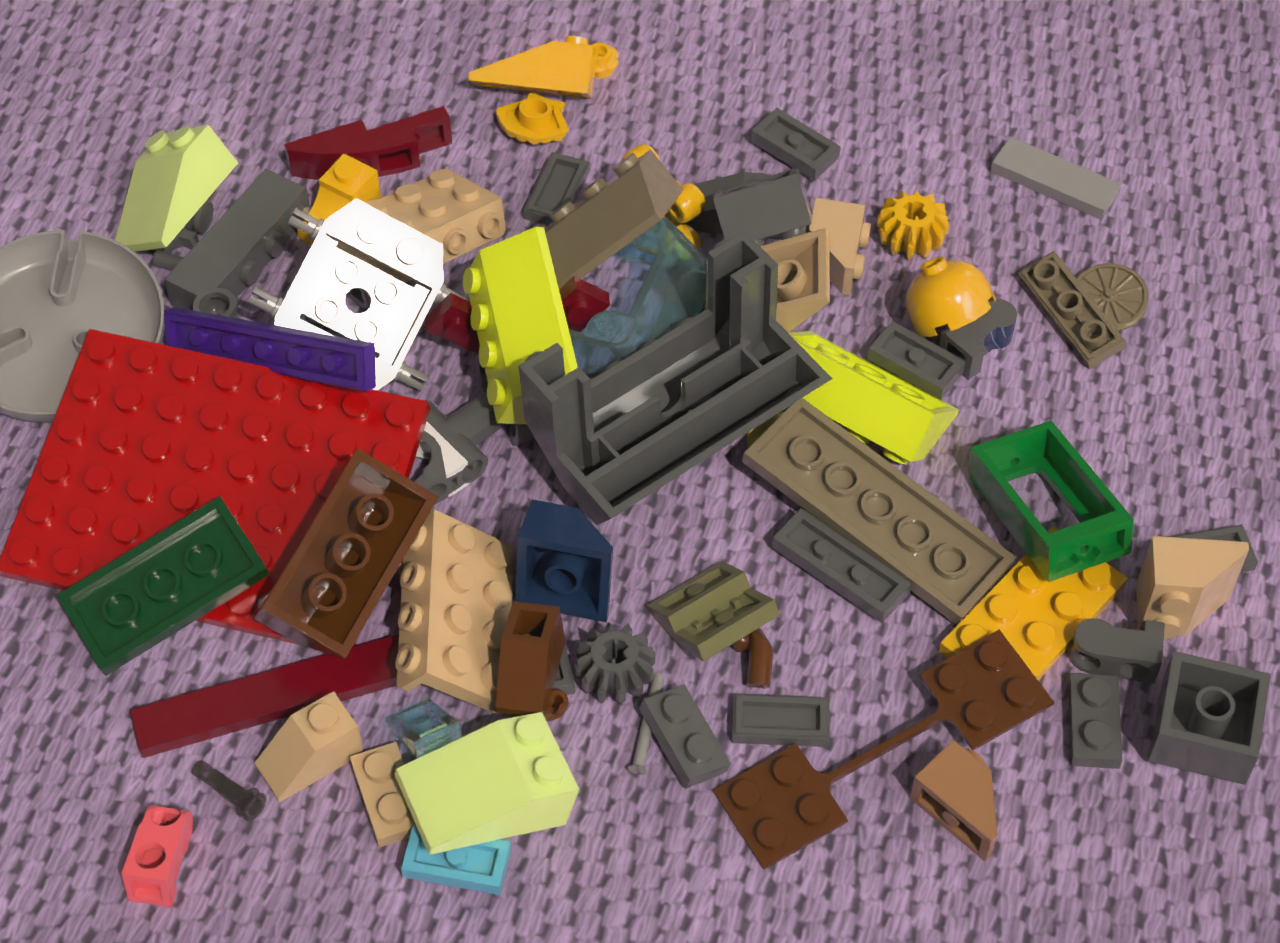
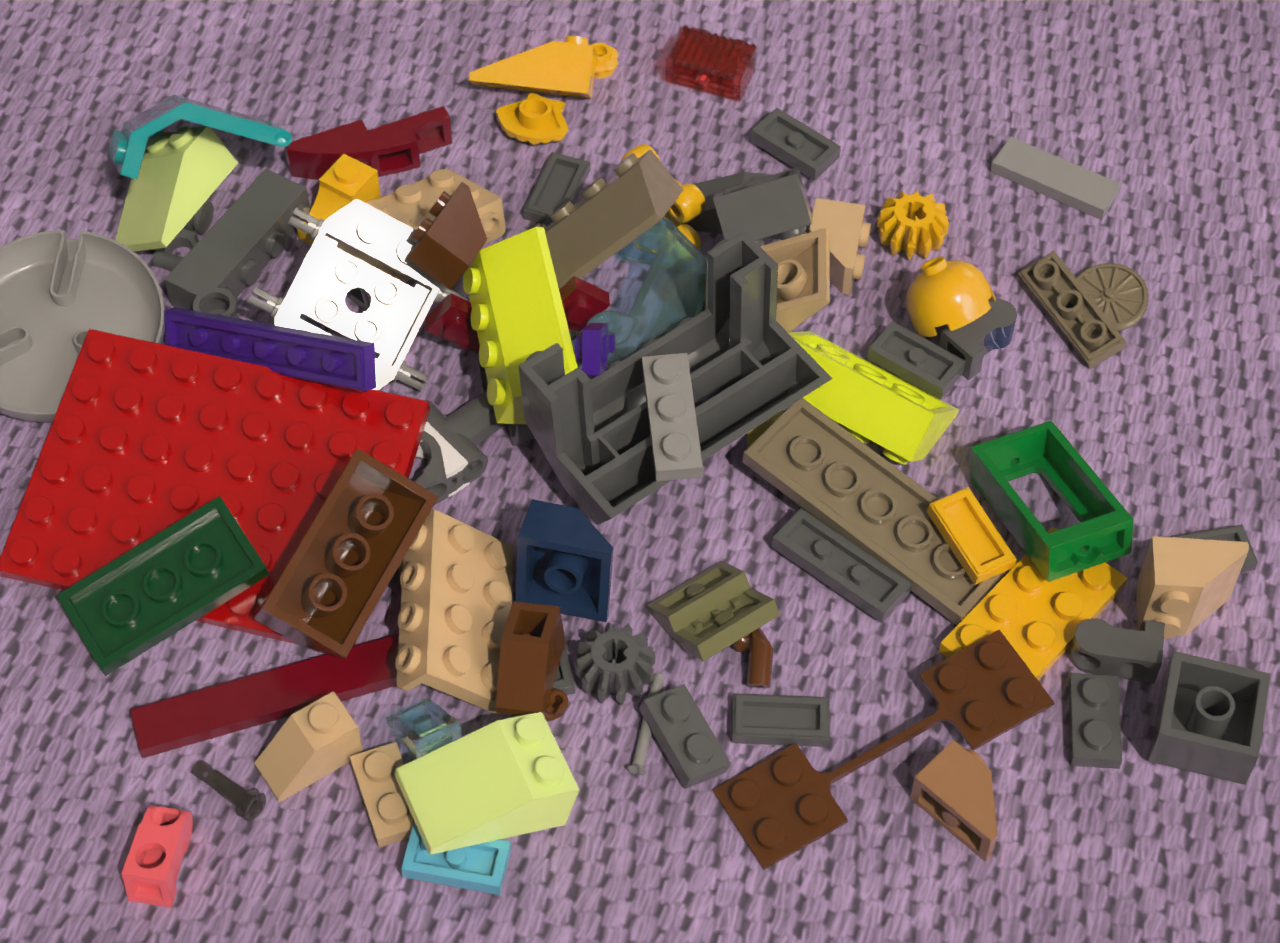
(129, 145): none -> teal hinge
(450, 240): none -> reddish brown slope
(593, 348): none -> dark purple plate
(672, 417): none -> light grey plate
(711, 63): none -> clear red brick
(971, 536): none -> yellow tile

